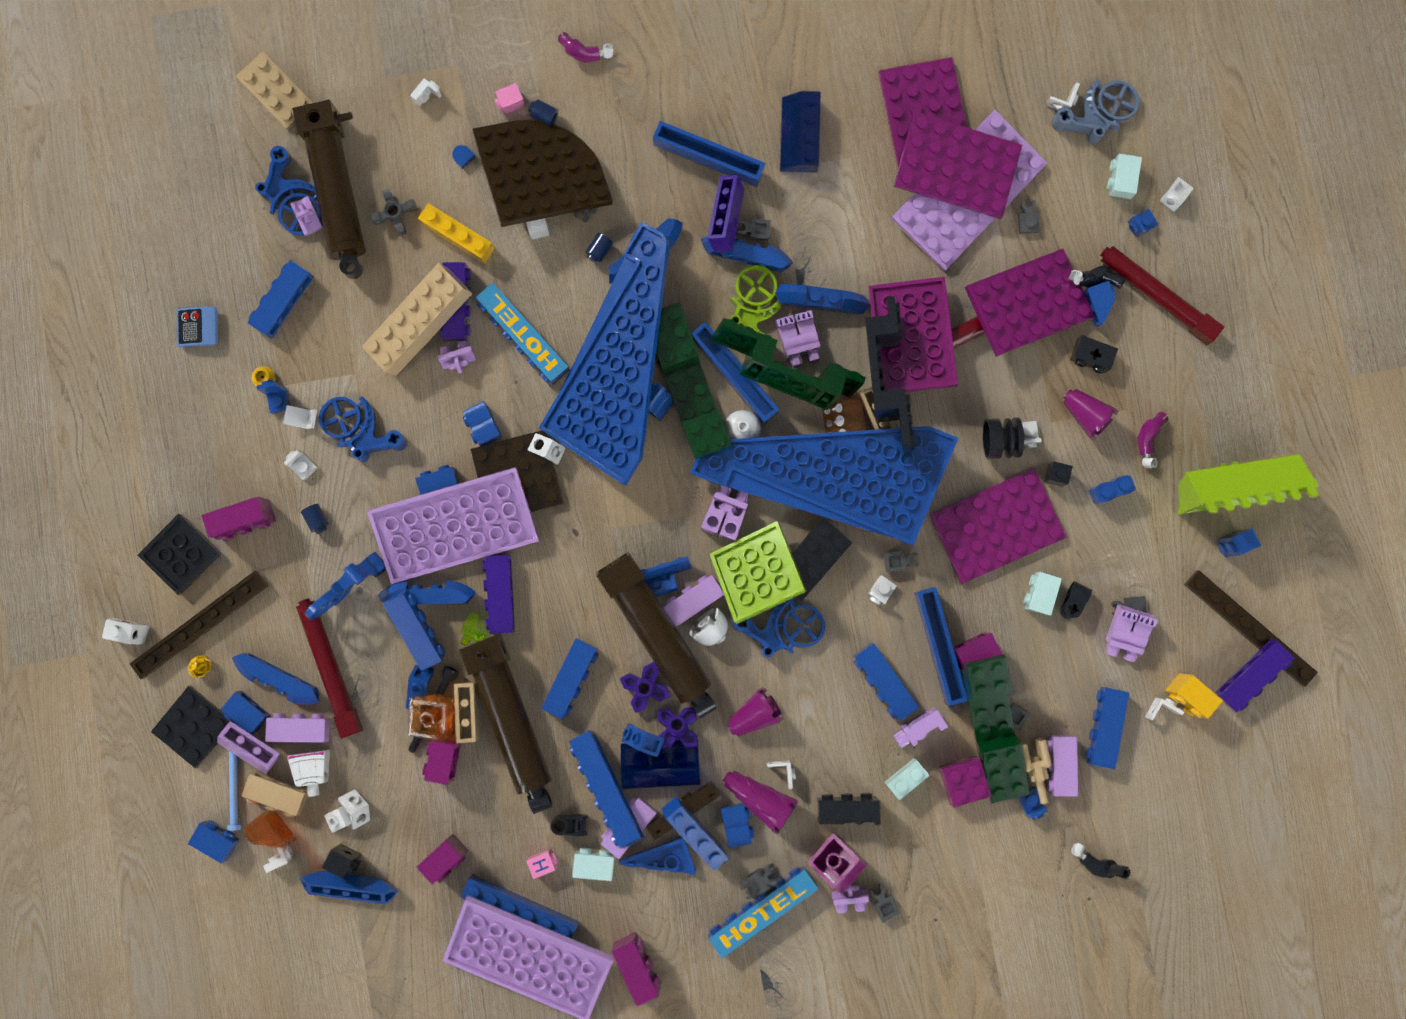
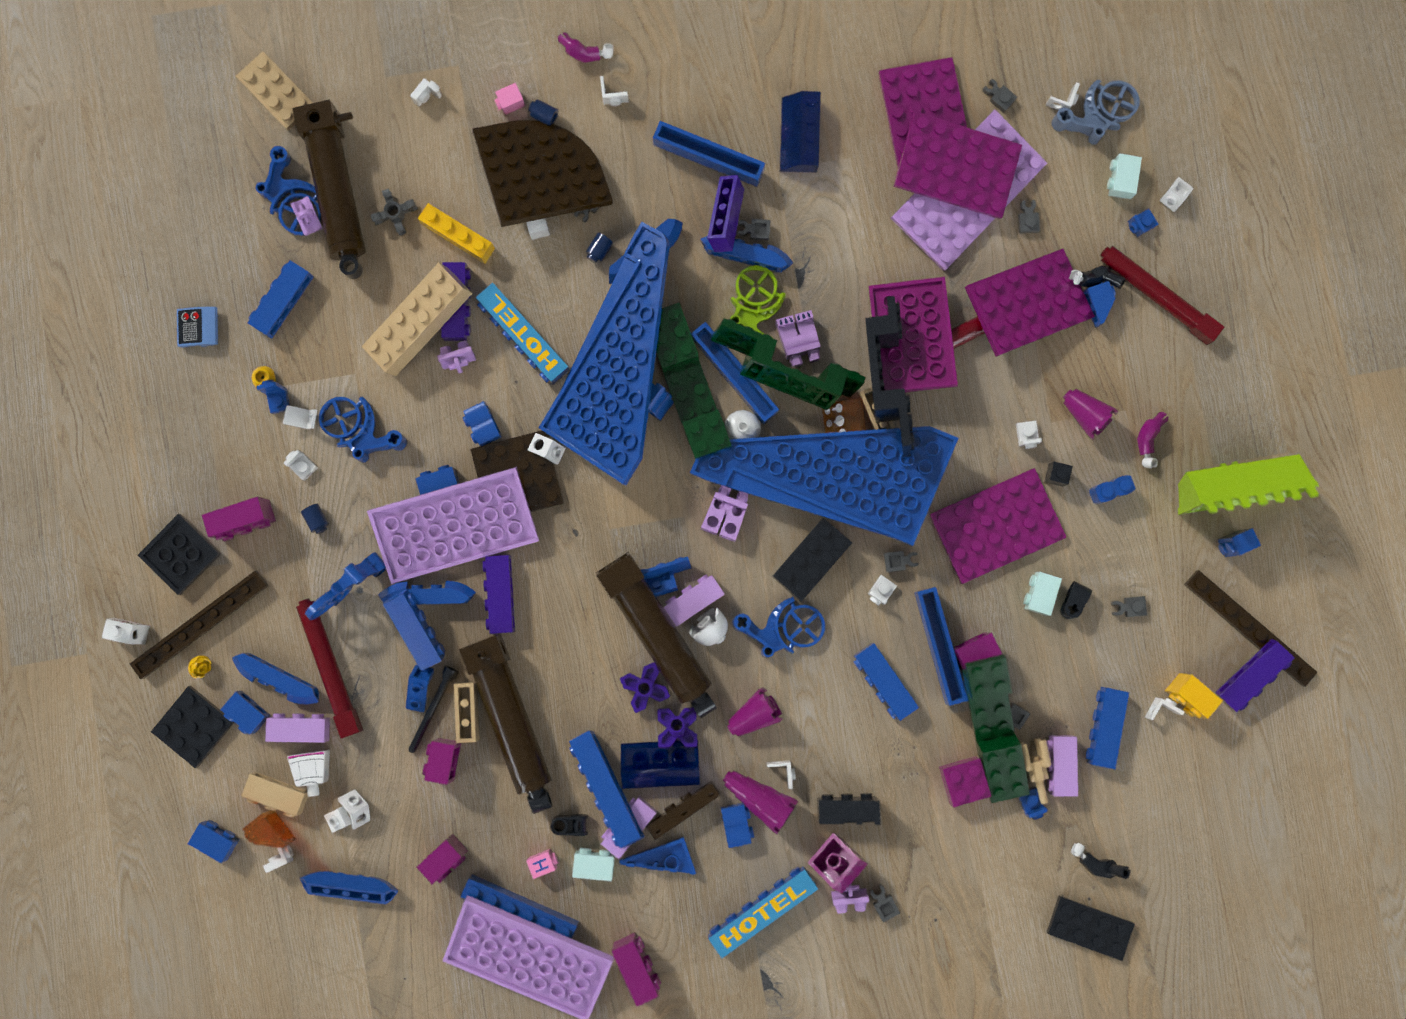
(233, 785): light blue bar -> none
(248, 748): lavender brick -> none
(342, 861): black brick -> none
(432, 717): clear orange slope -> none
(462, 155): blue tile -> none
(468, 629): clear neon green piece -> none
(569, 679): blue brick -> none
(613, 98): none -> white bracket
(642, 740): blue bracket -> none
(695, 833): blue brick -> none
(757, 572): lime plate -> none
(760, 881): dark grey pin -> none
(822, 298): blue brick -> none
(906, 779): light aqua brick -> none
(919, 727): lavender hips -> none
(1002, 97): none -> dark grey plate
(1006, 438): black wheel -> none
(1090, 928): none -> black plate
(1103, 354): black brick -> none
(1129, 632): lavender hips -> none

